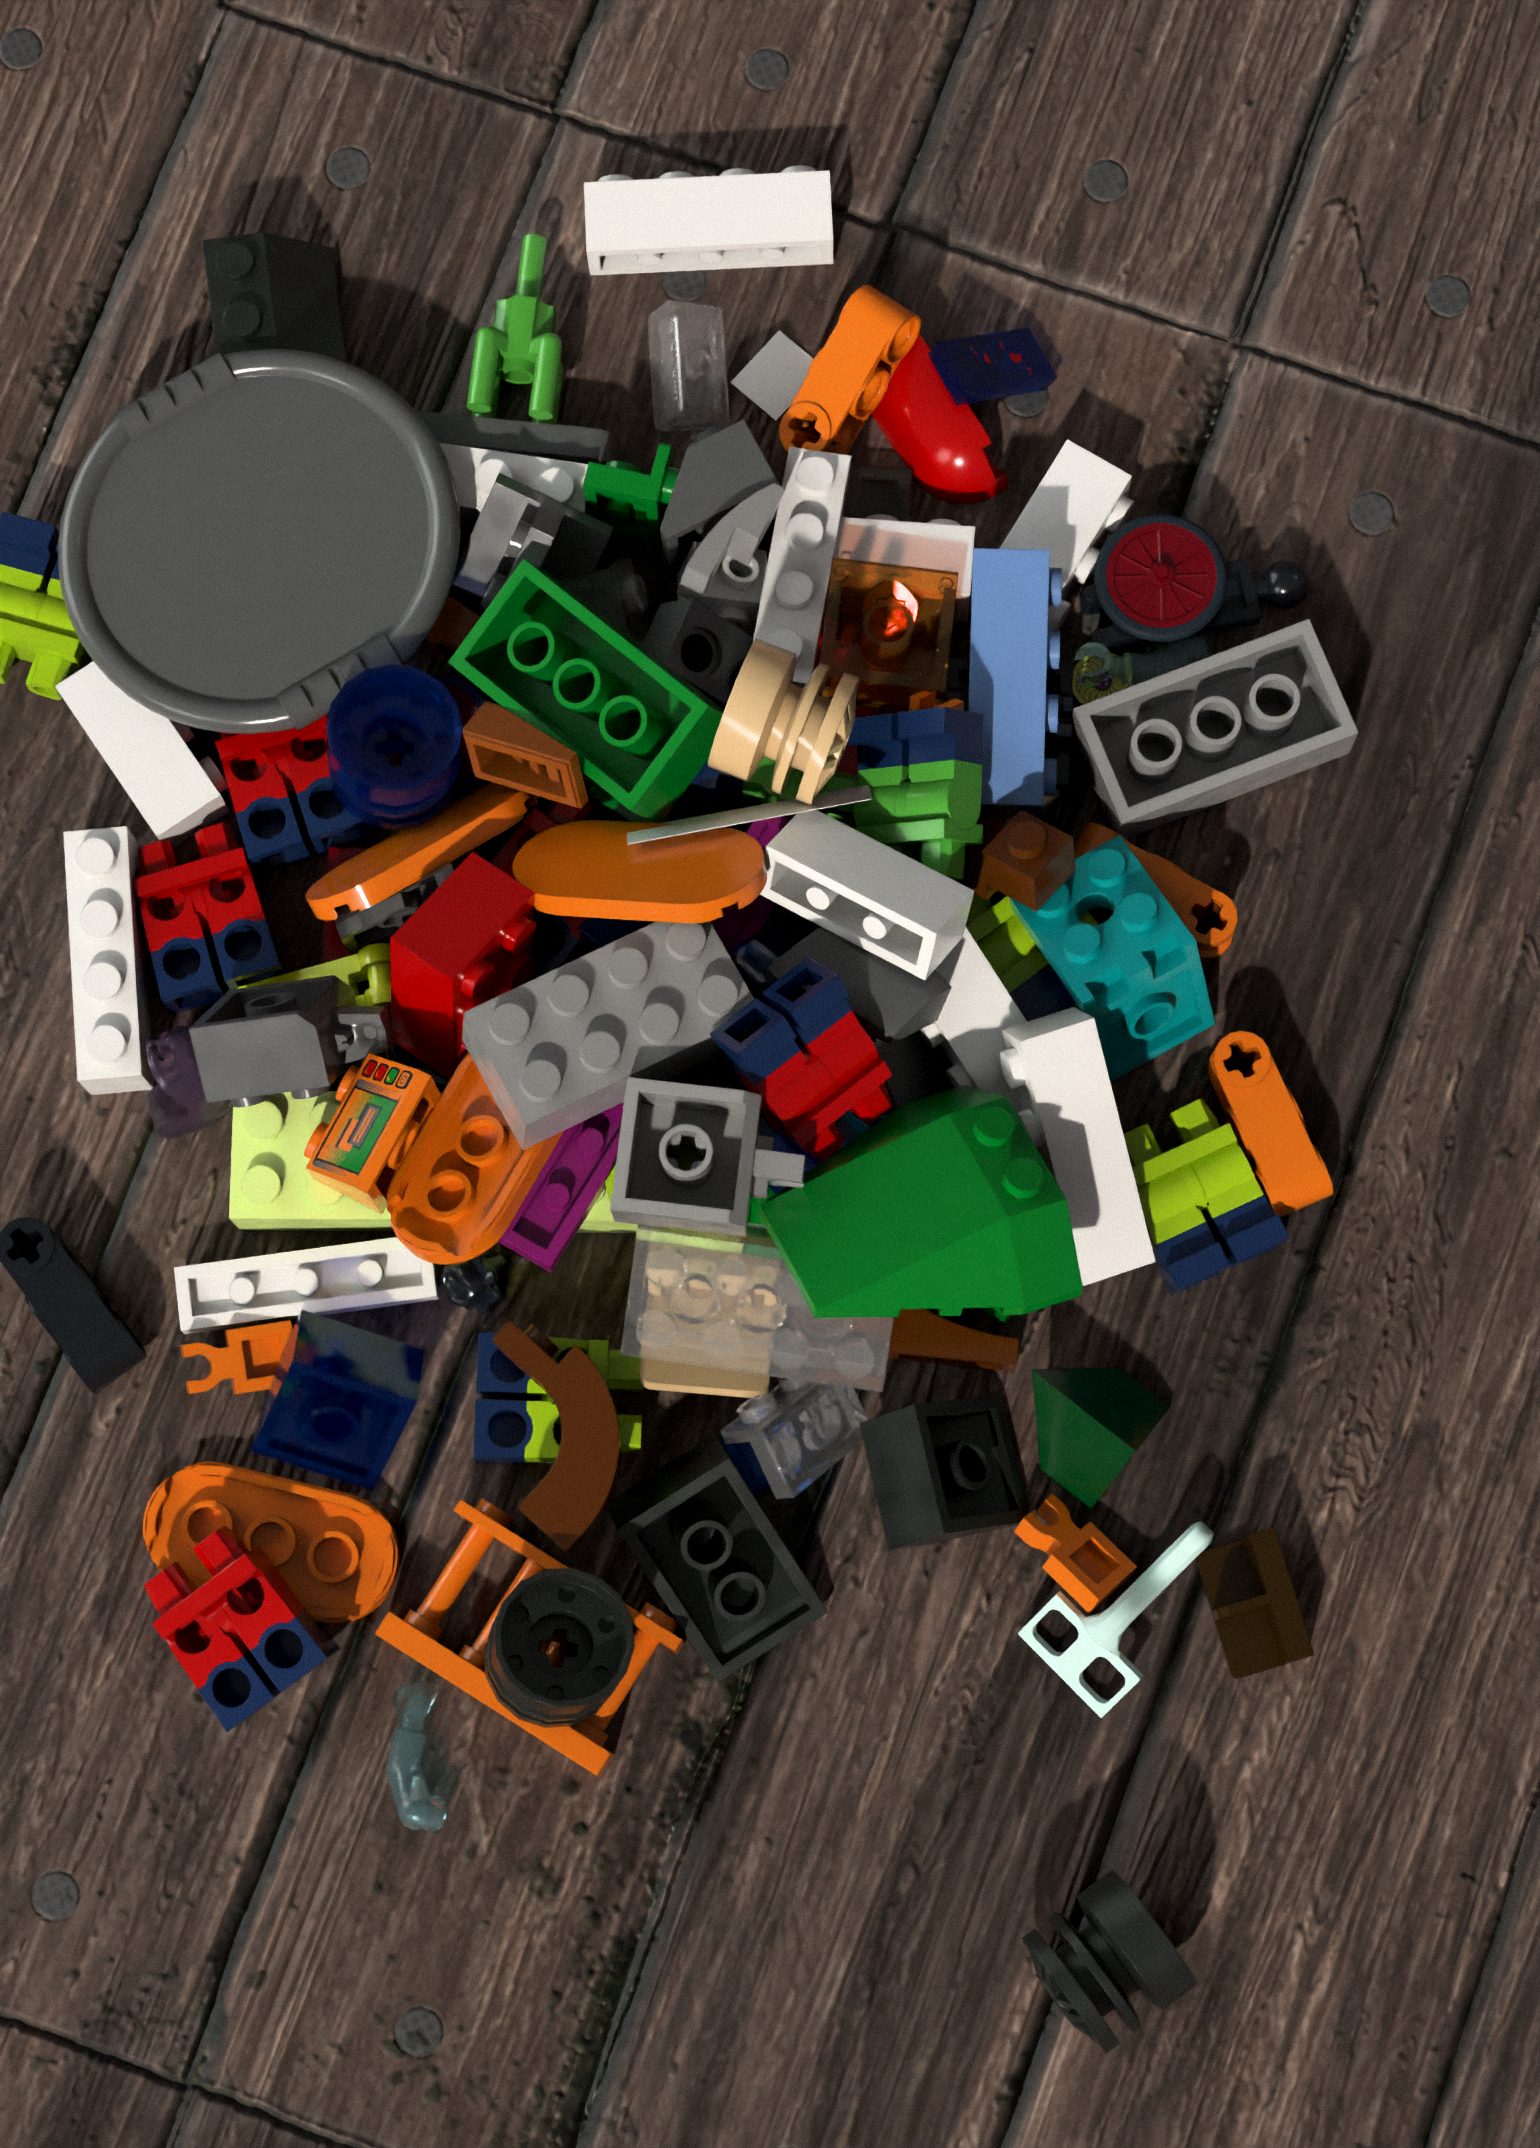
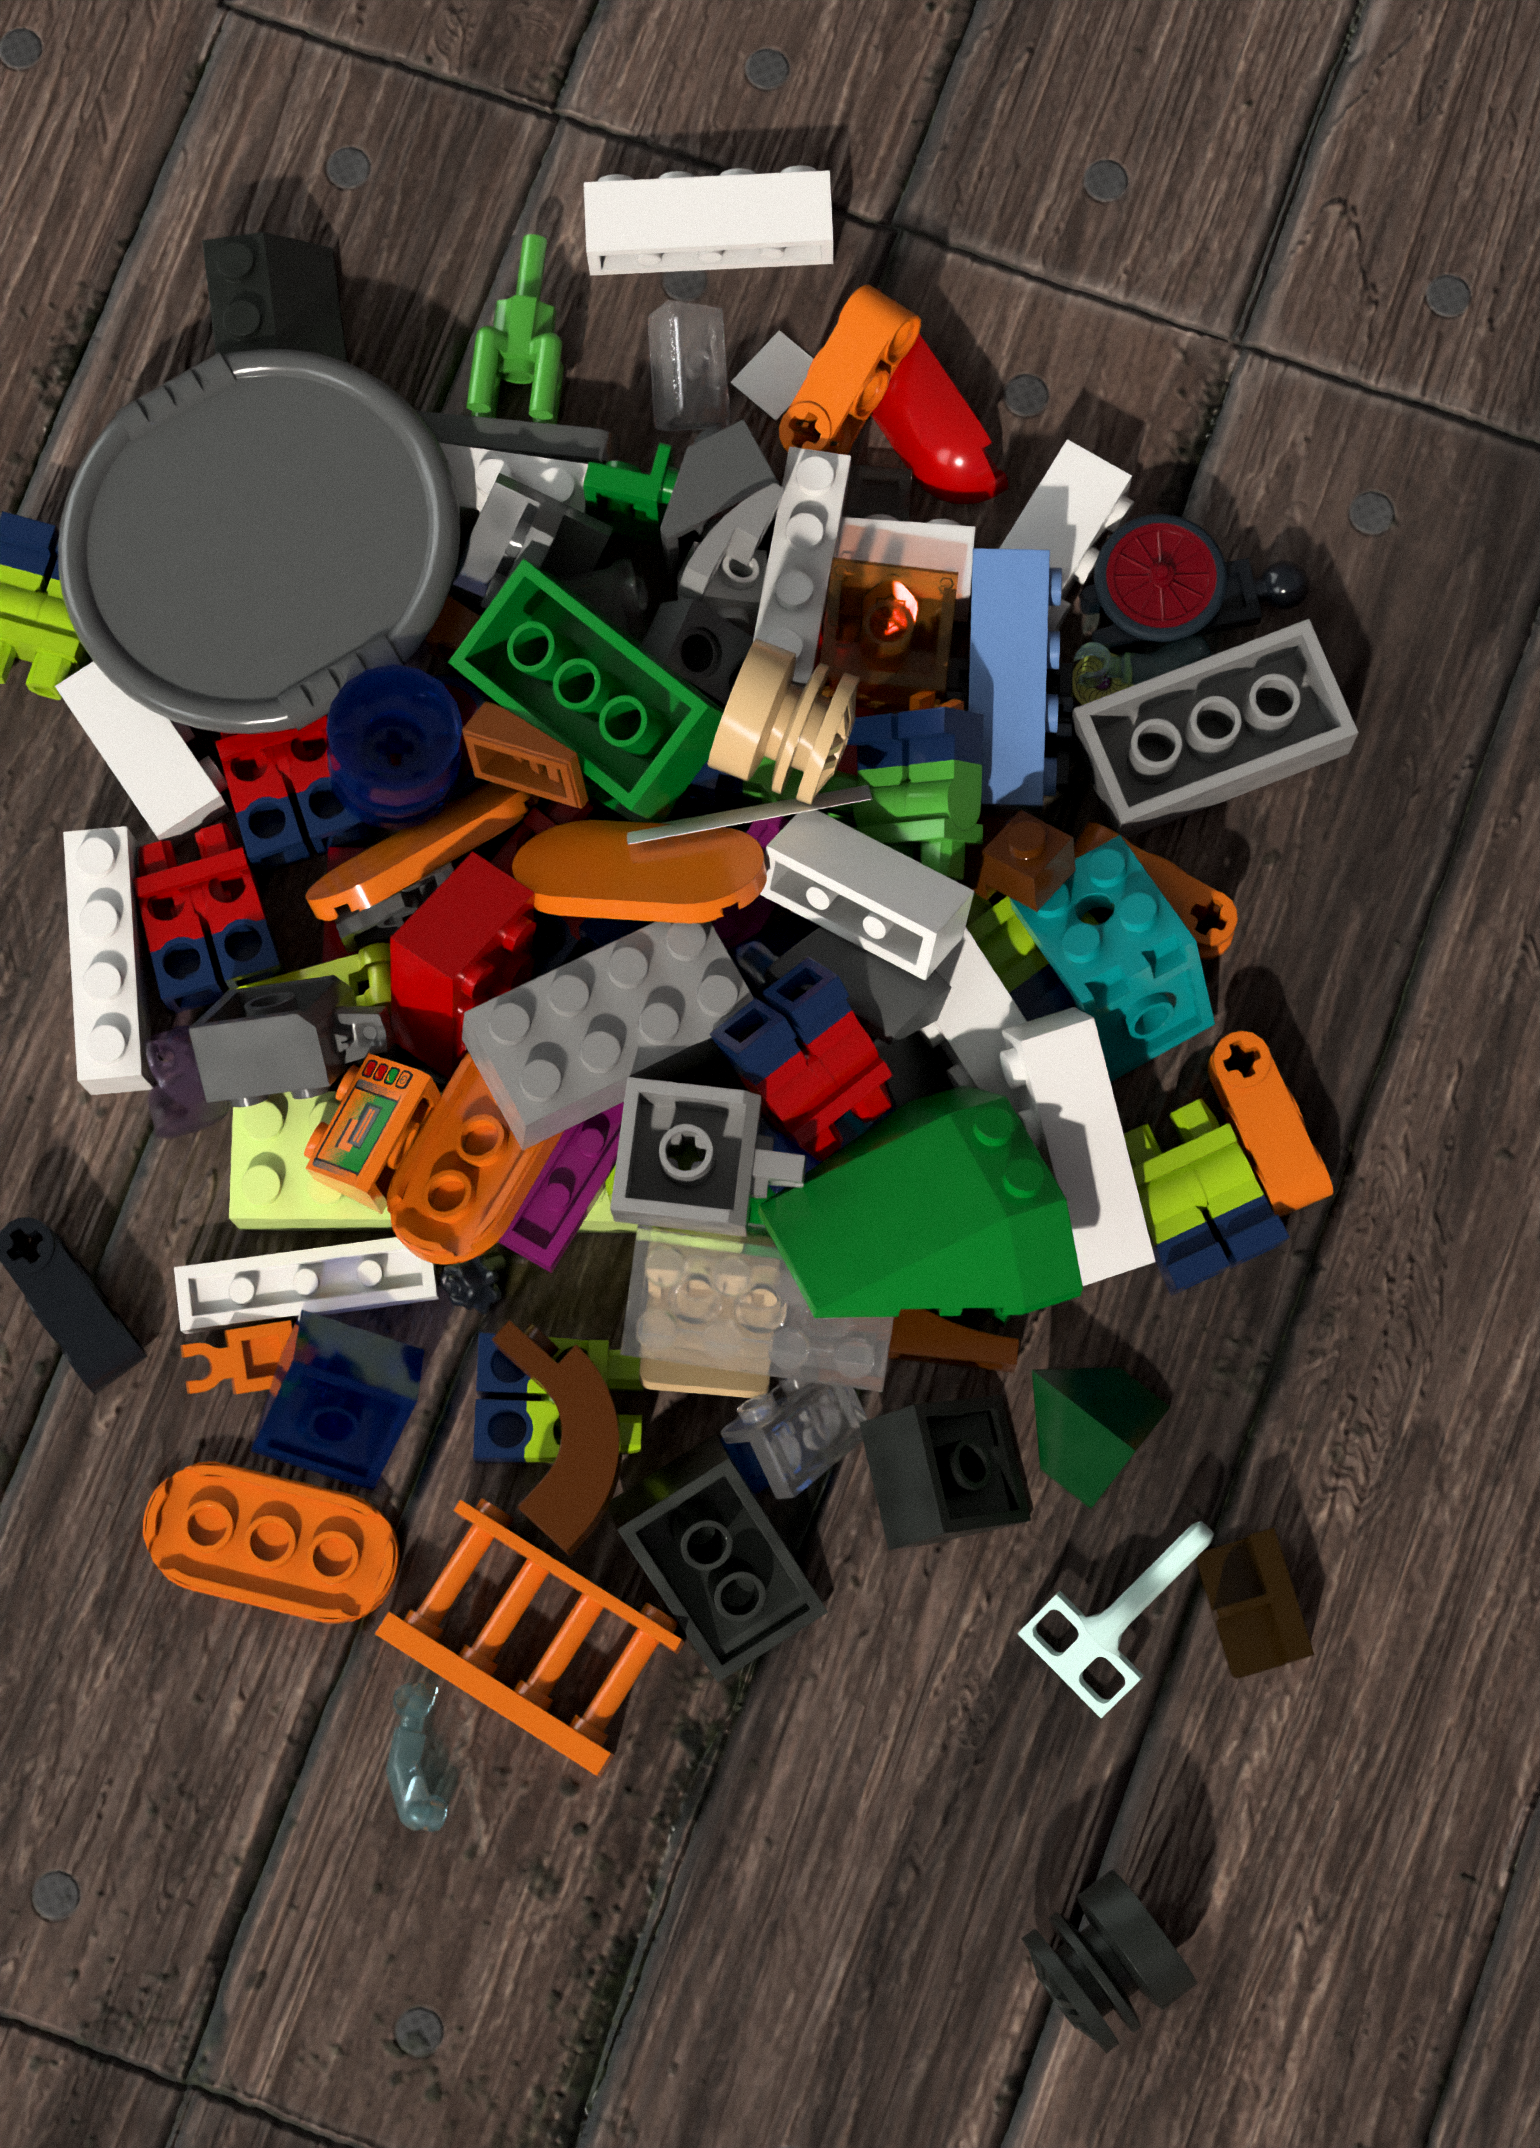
(238, 1632): red hips -> none
(591, 1630): pearl dark grey wheel -> none
(992, 365): clear blue tile -> none
(1079, 1559): orange plate -> none

